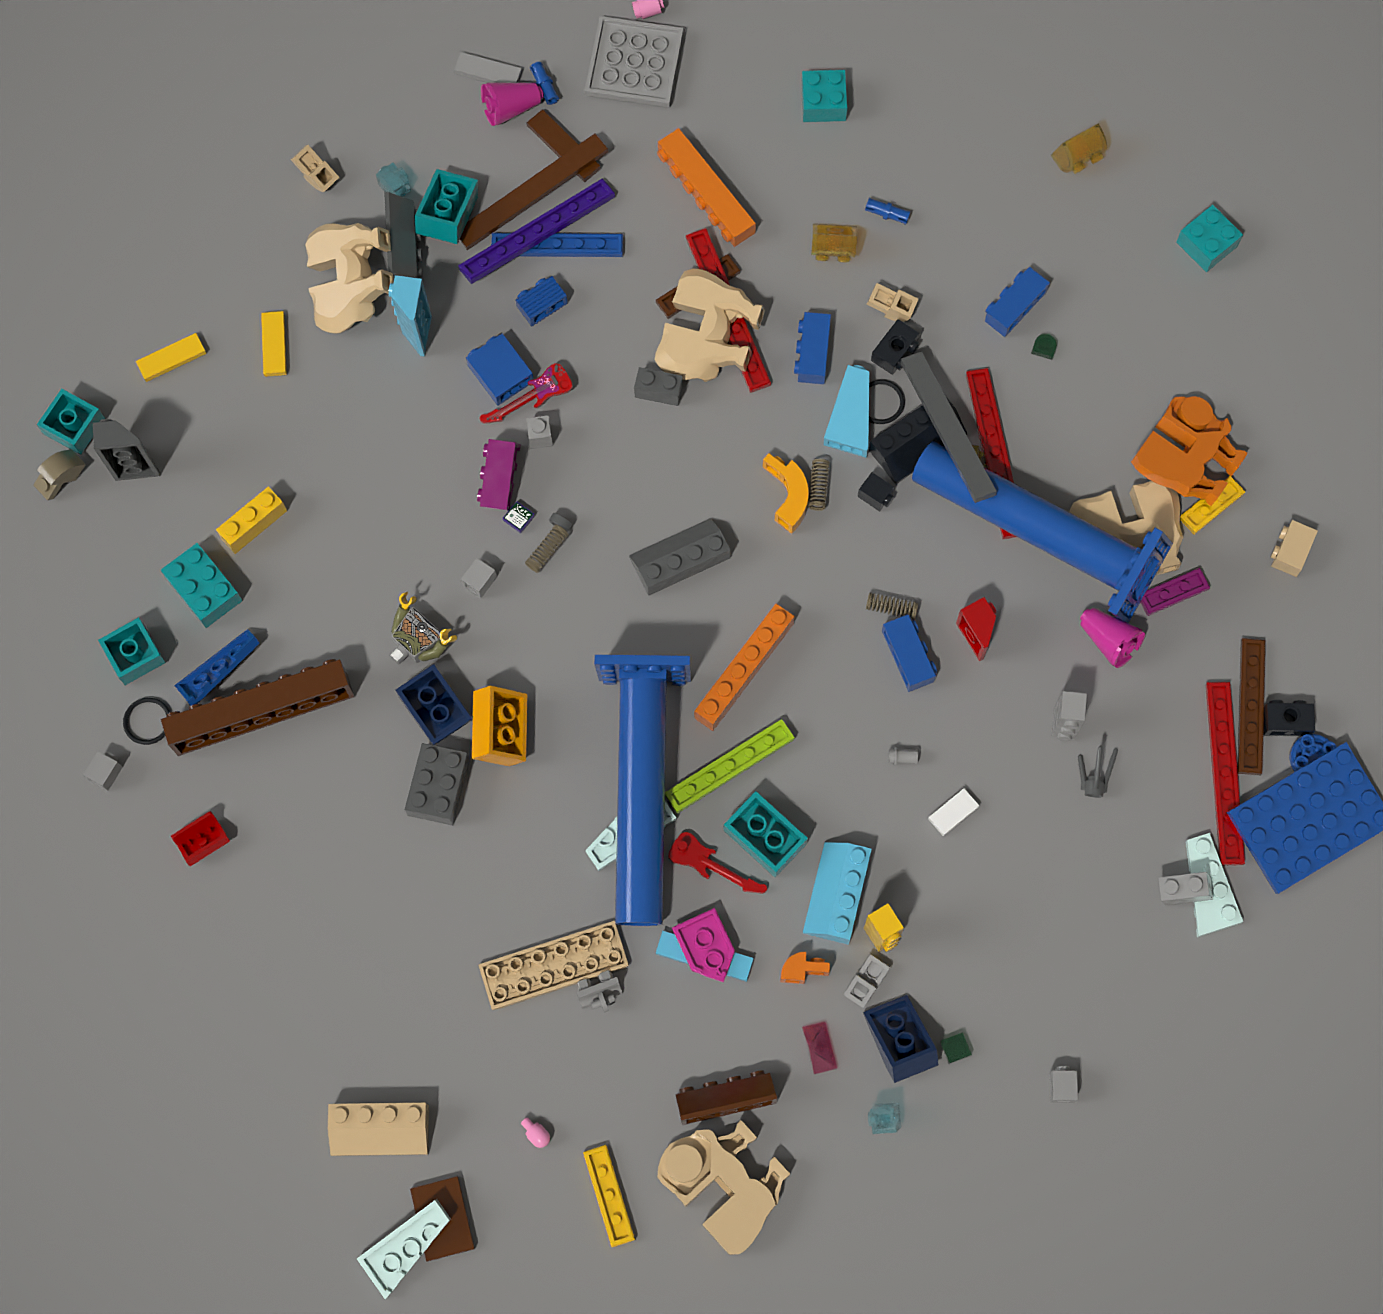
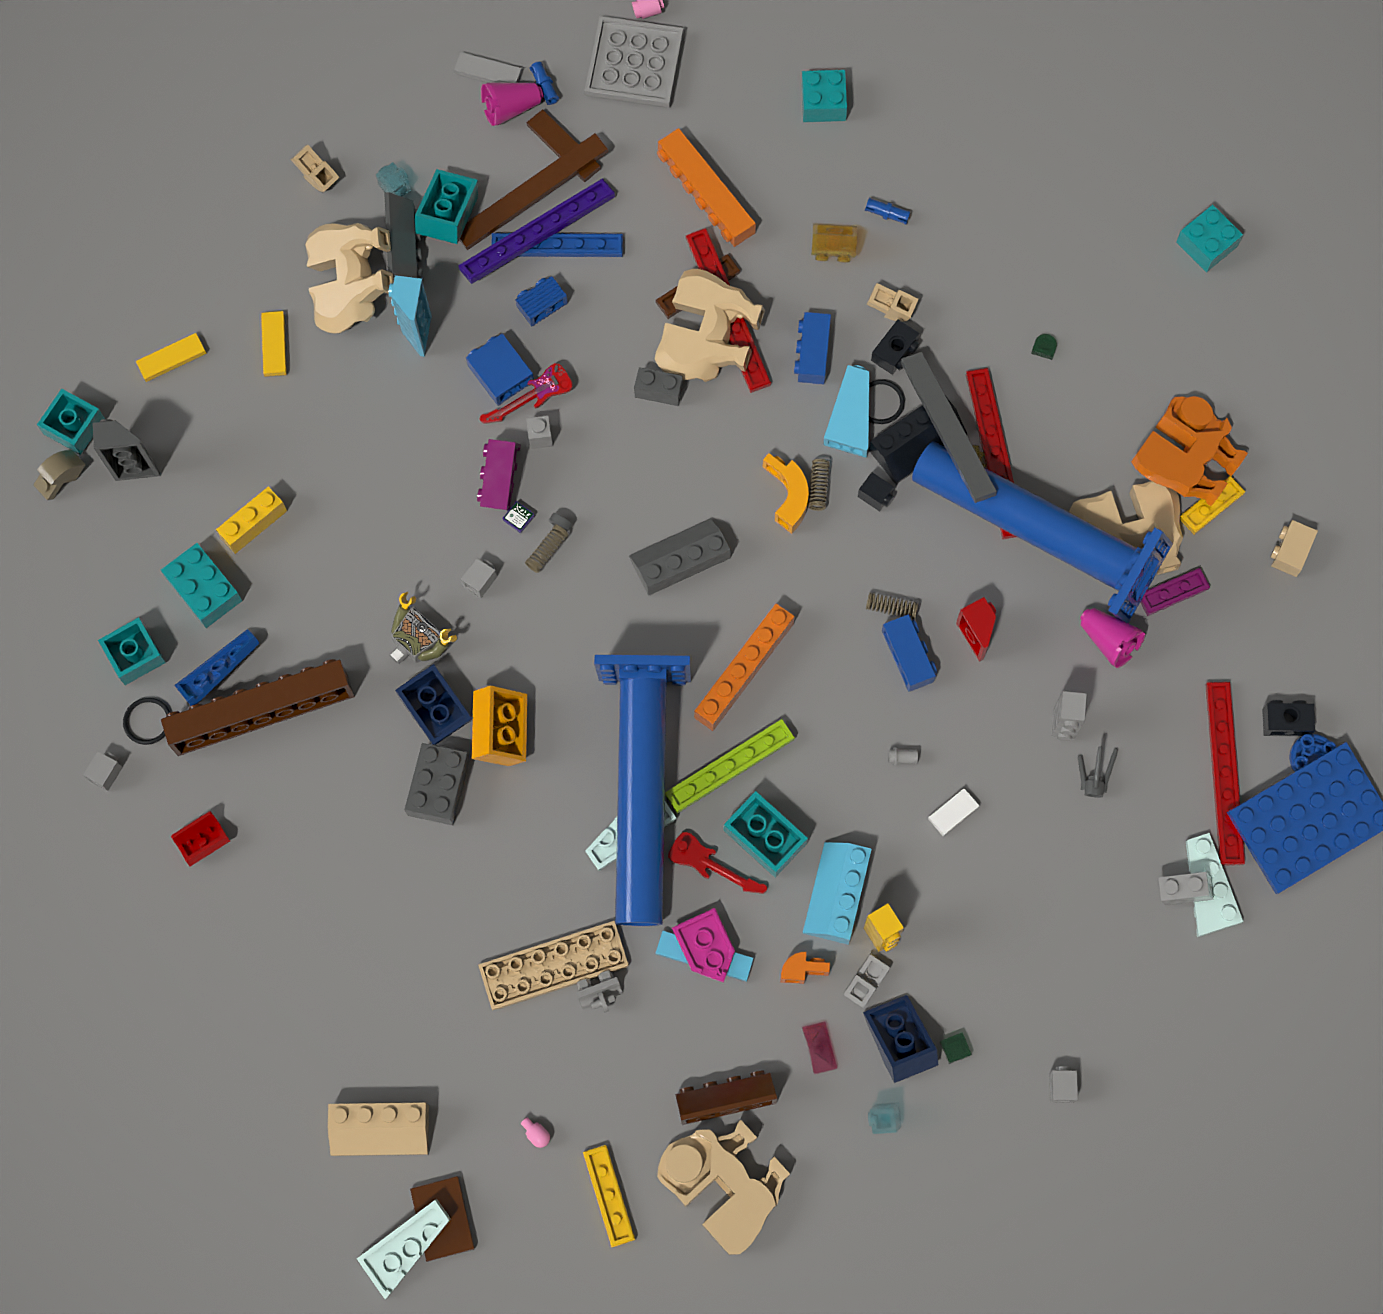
(1016, 301): blue brick -> none
(1080, 150): clear yellow brick -> none
(1251, 707): reddish brown tile -> none

